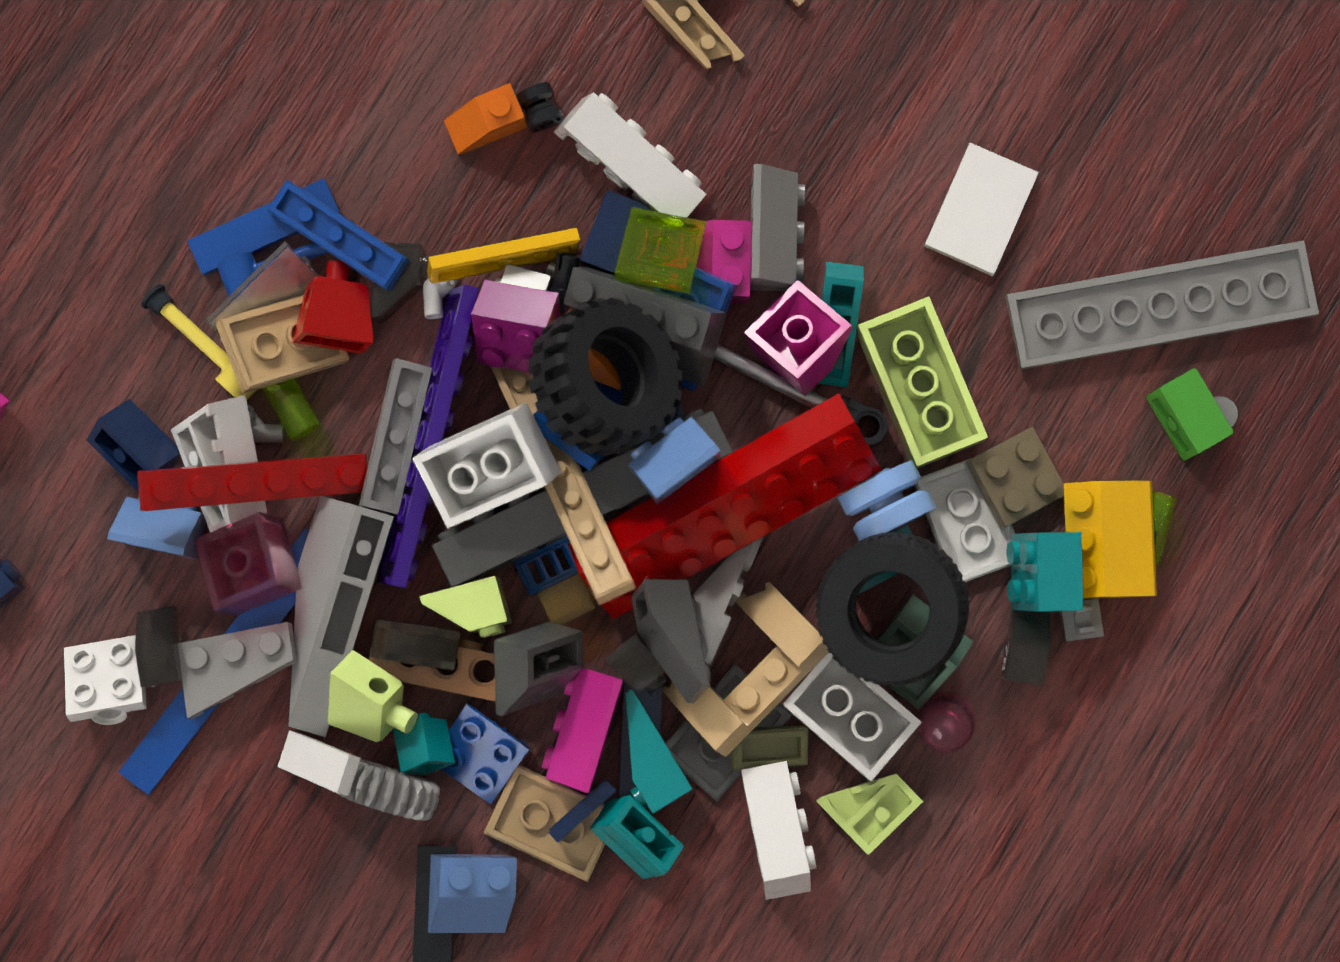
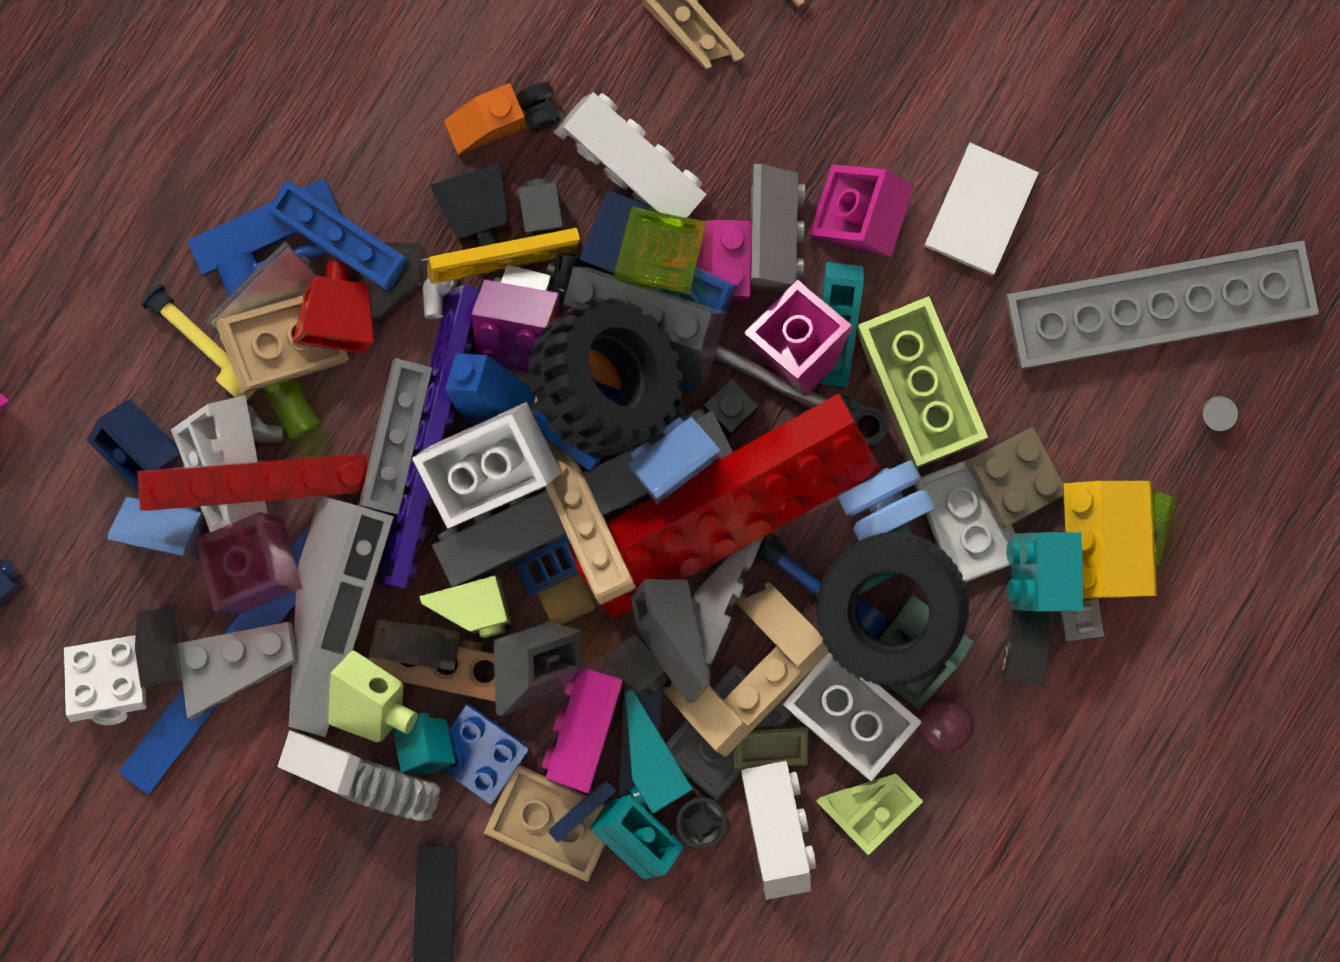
(471, 893): medium blue slope -> none
(475, 205): none -> black torso
(484, 388): none -> blue slope
(540, 207): none -> dark grey brick
(701, 822): none -> pearl dark grey wheel
(731, 407): none -> pearl dark grey brick
(774, 554): none -> blue piece
(862, 209): none -> dark pink slope
(1189, 414): bright green panel -> none

